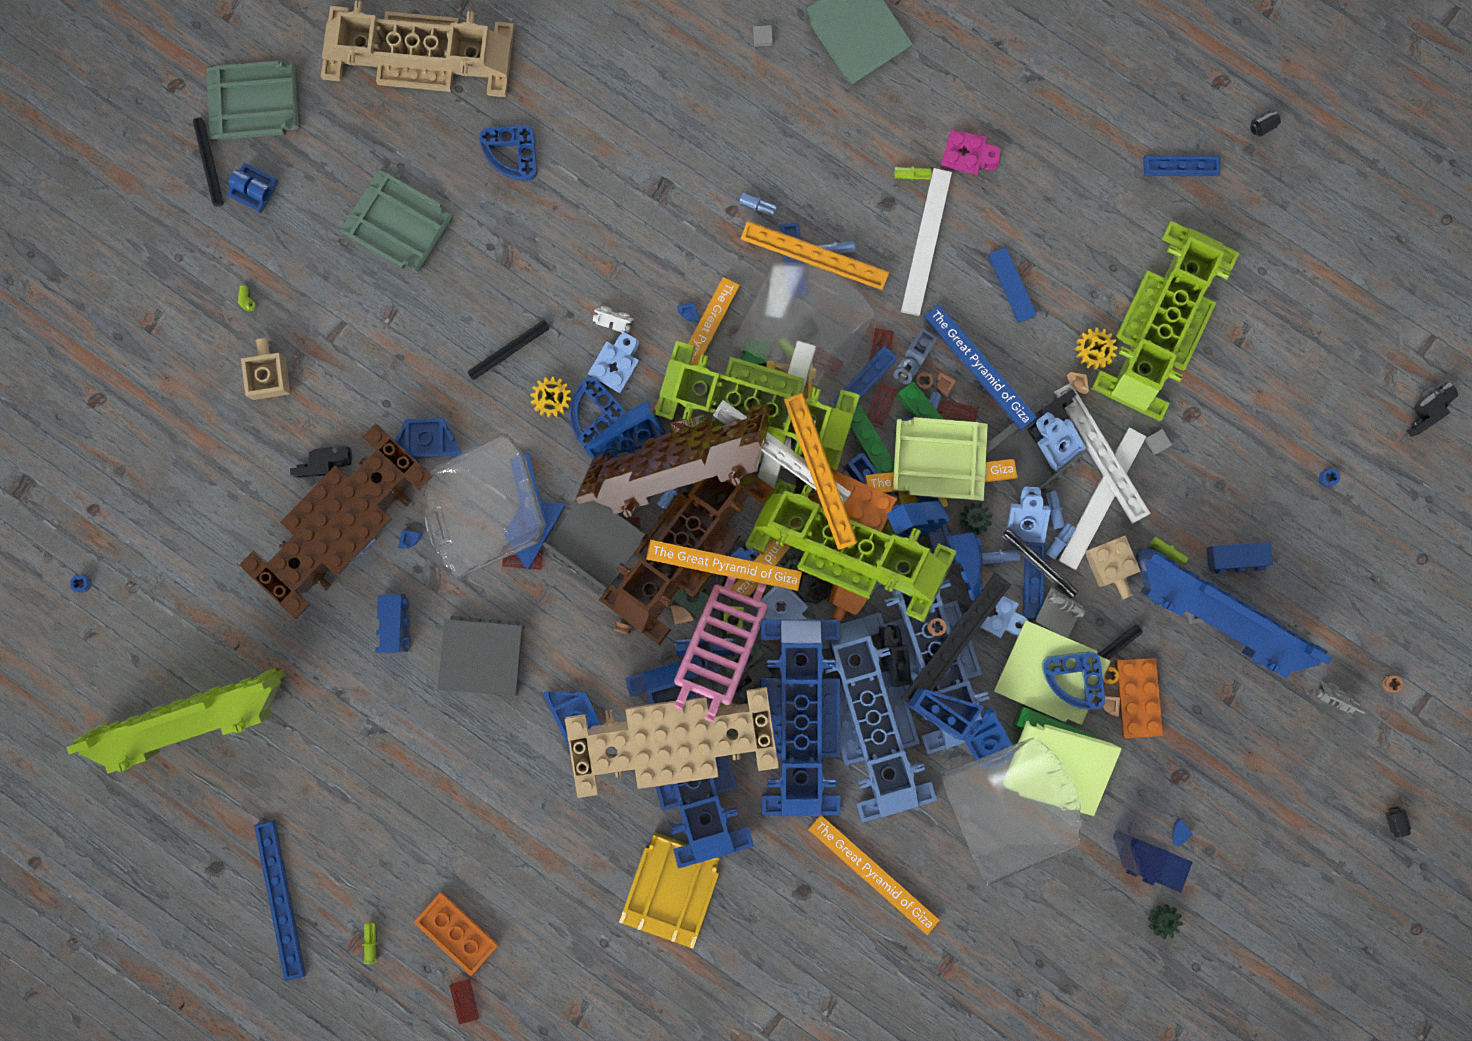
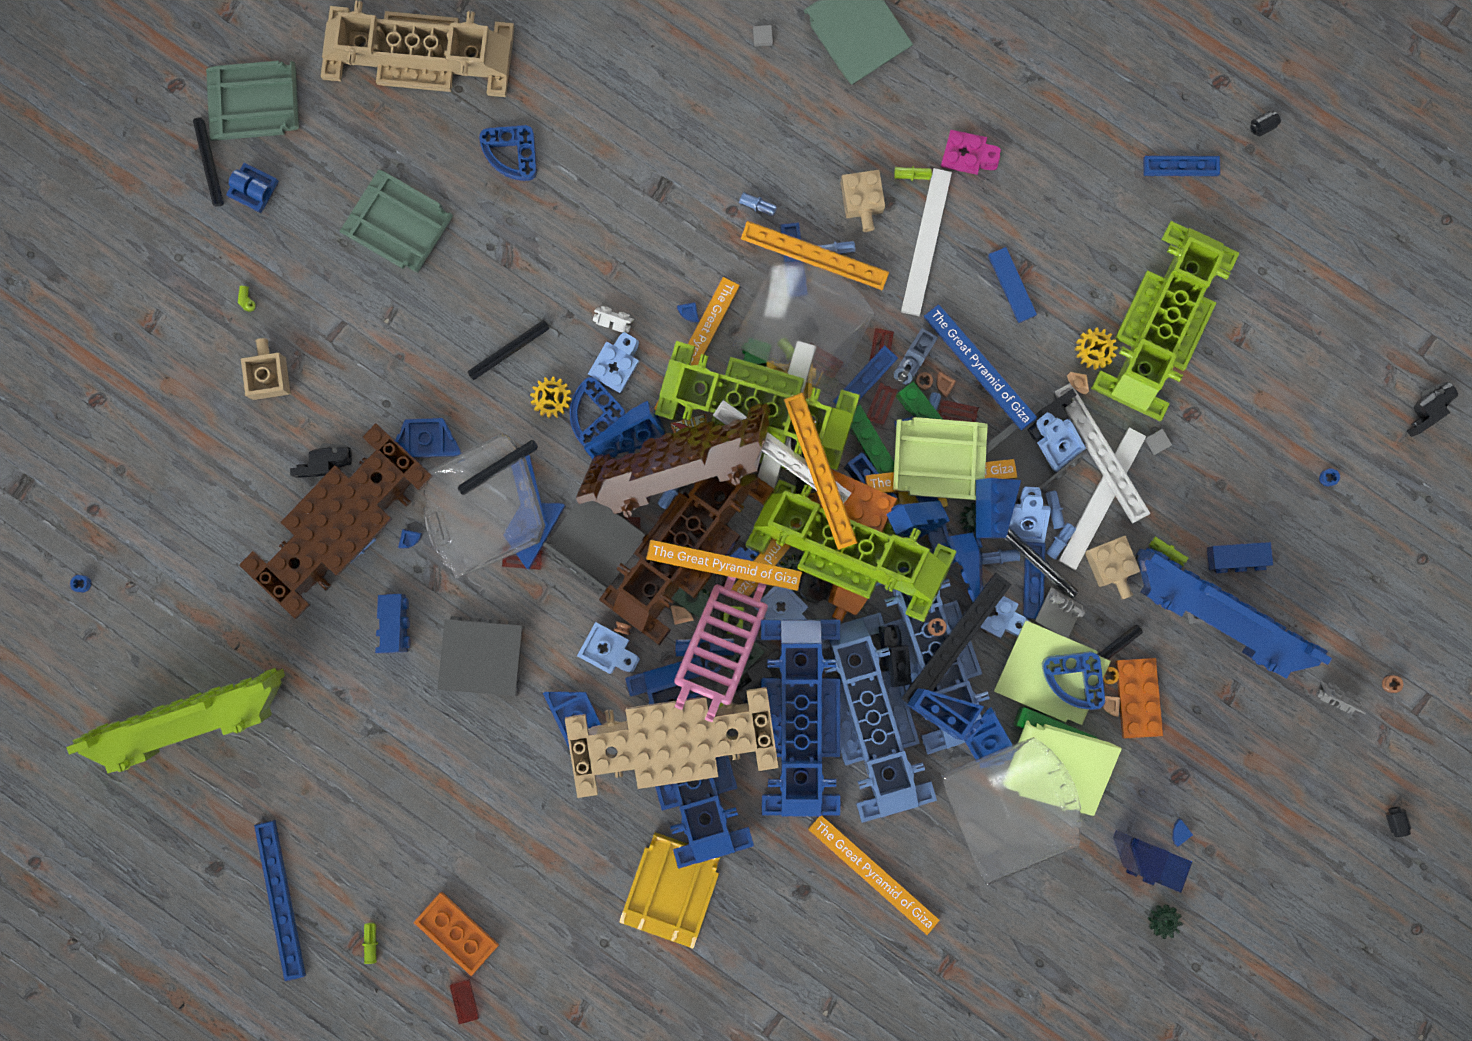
(497, 467): none -> black axle
(616, 655): none -> light blue plate
(863, 196): none -> tan brick
(995, 506): none -> blue wedge

